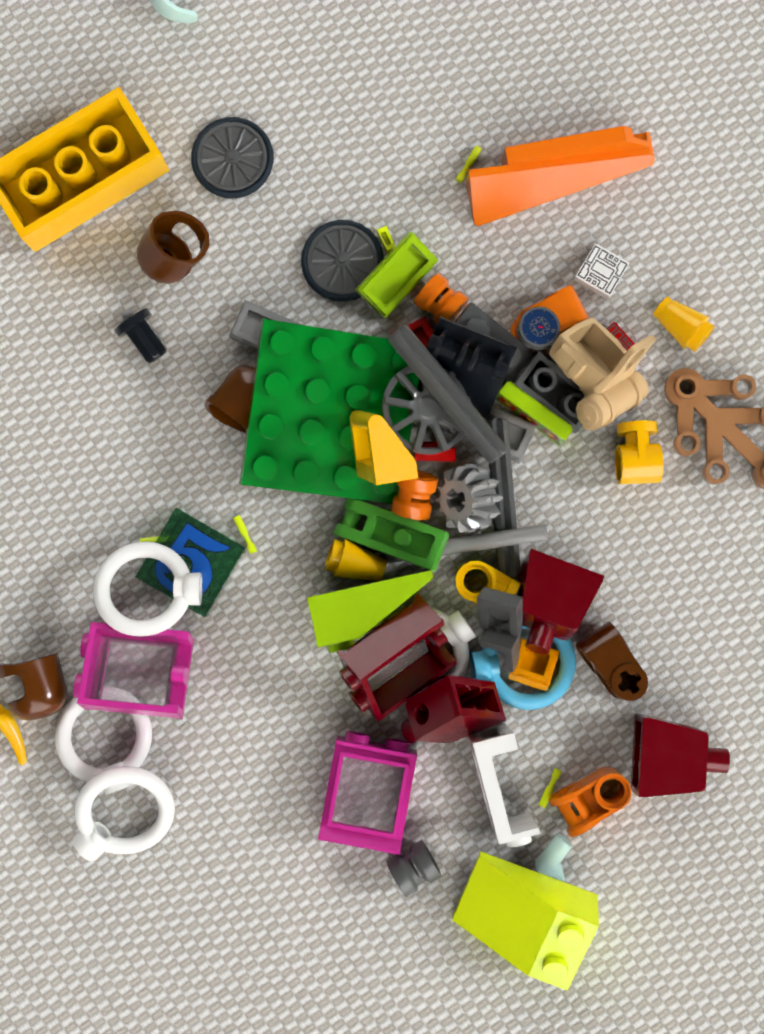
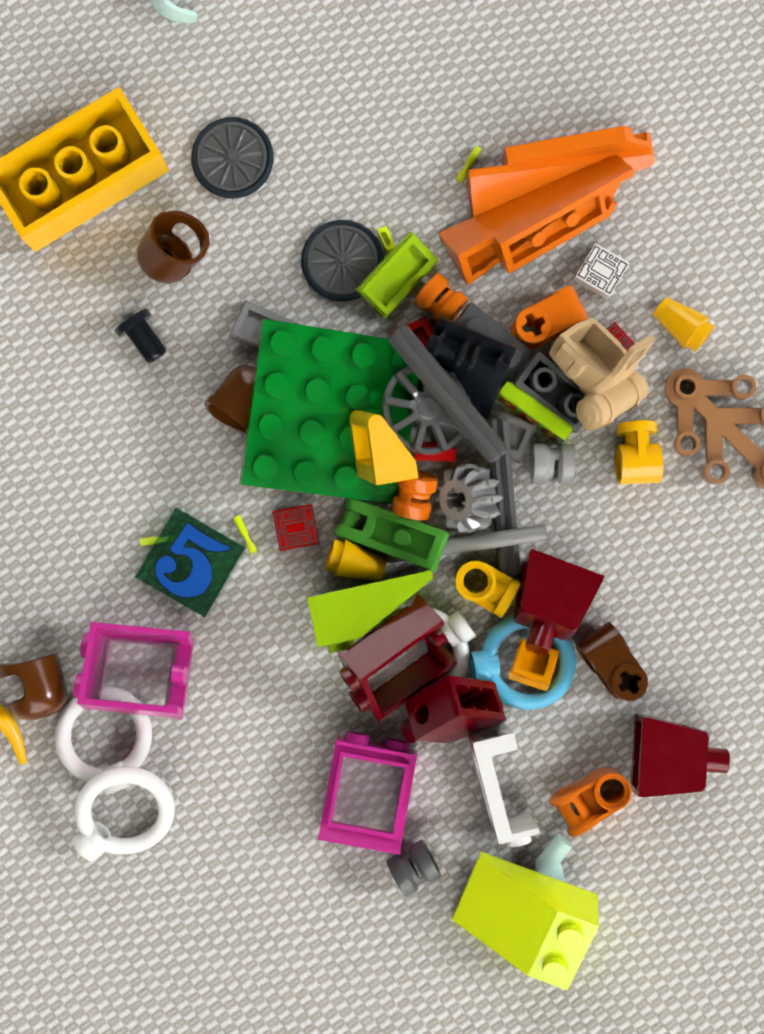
(186, 589): white piece -> none
(296, 527): none -> red tile
(502, 624): dark grey slope -> none
(535, 221): none -> orange wedge
(538, 328): tile -> none
(550, 788): neon yellow piece -> none
(552, 463): none -> light grey wheel

